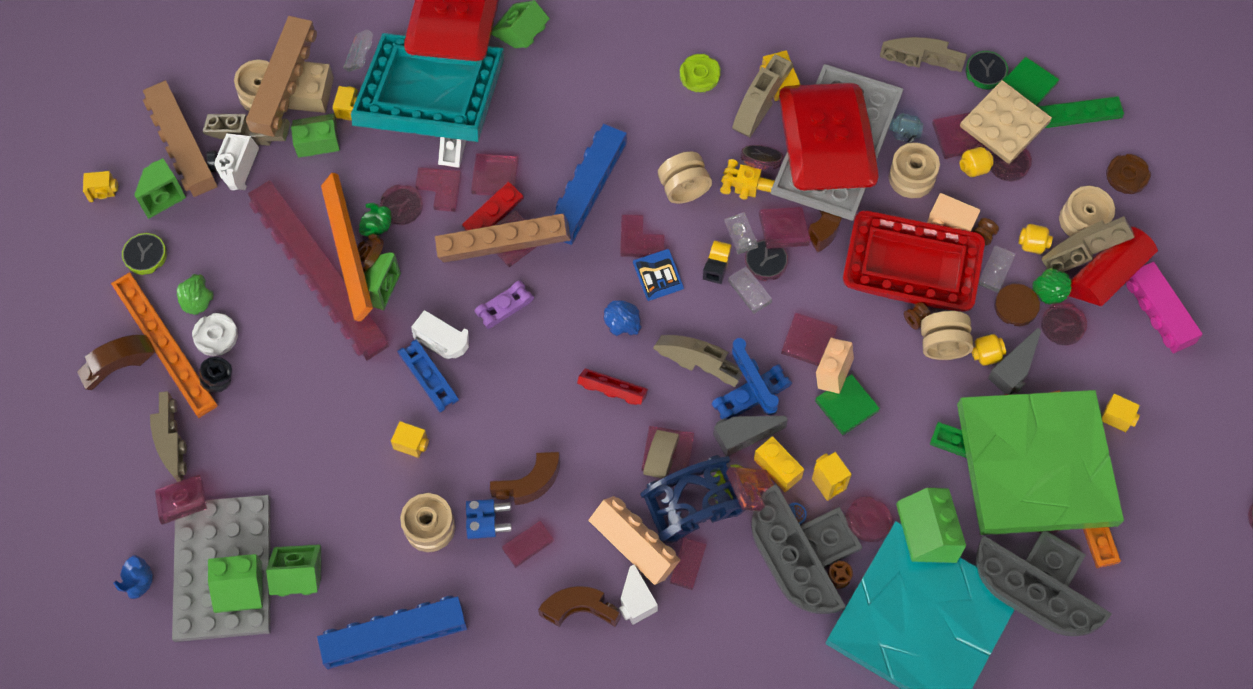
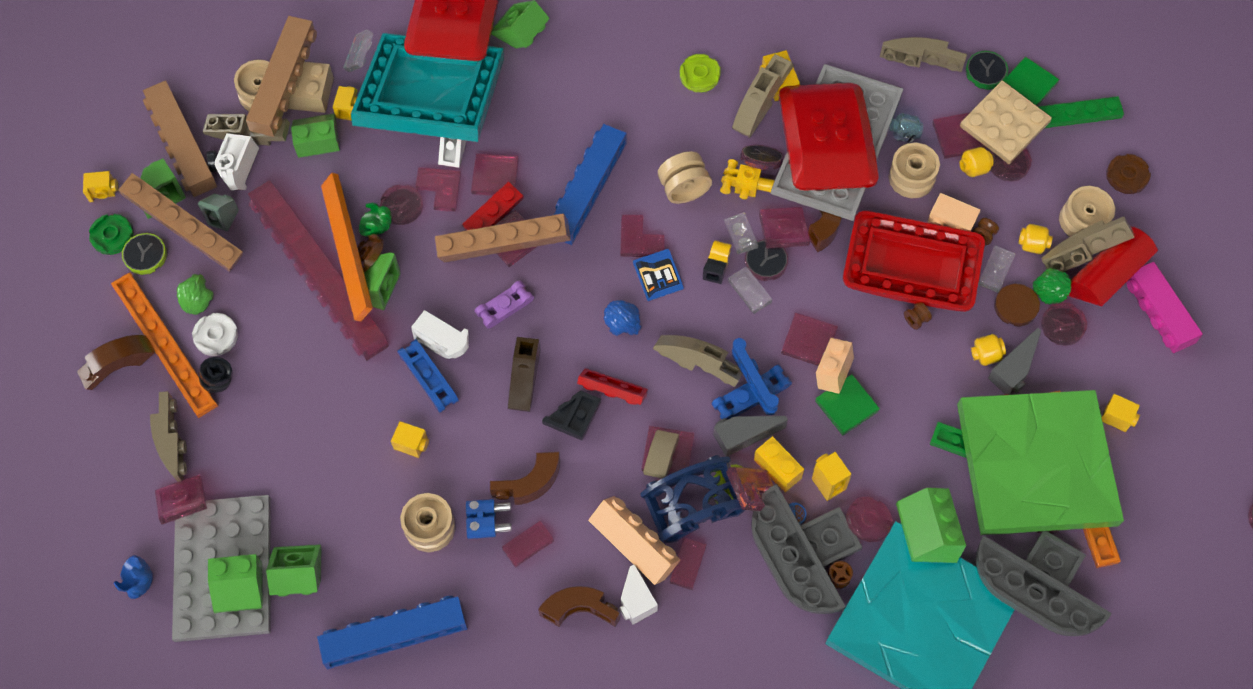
(110, 234): none -> green tile
(180, 222): none -> medium nougat brick
(219, 210): none -> sand green slope
(523, 373): none -> dark brown slope
(574, 415): none -> black wing
(946, 335): tan wheel -> none

